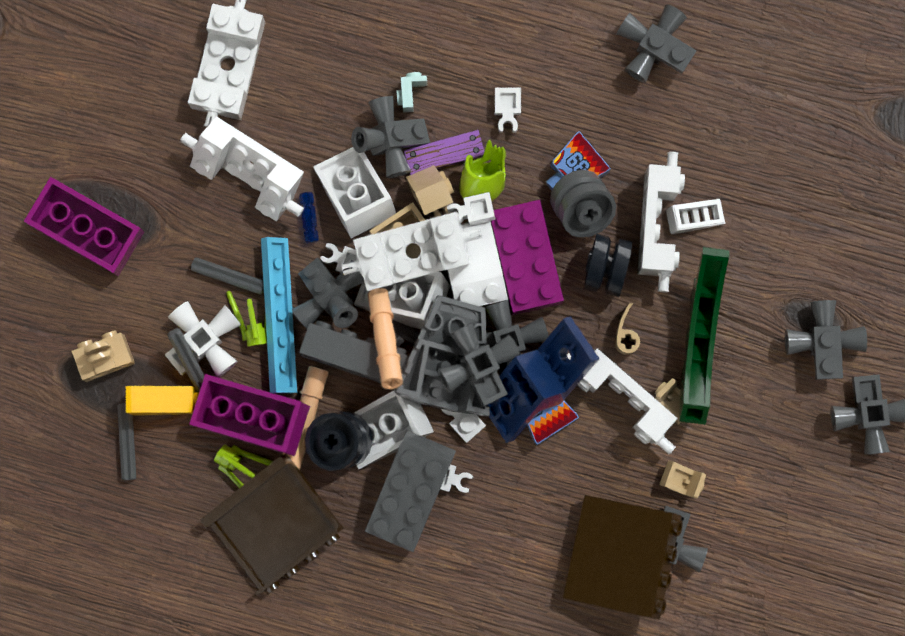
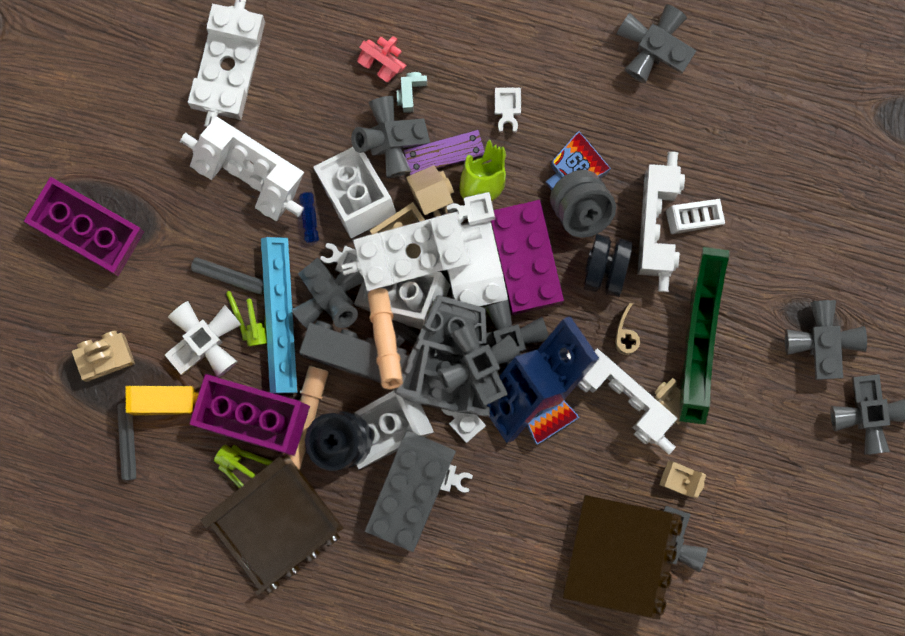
(186, 357): dark grey axle -> none
(391, 64): none -> coral hips

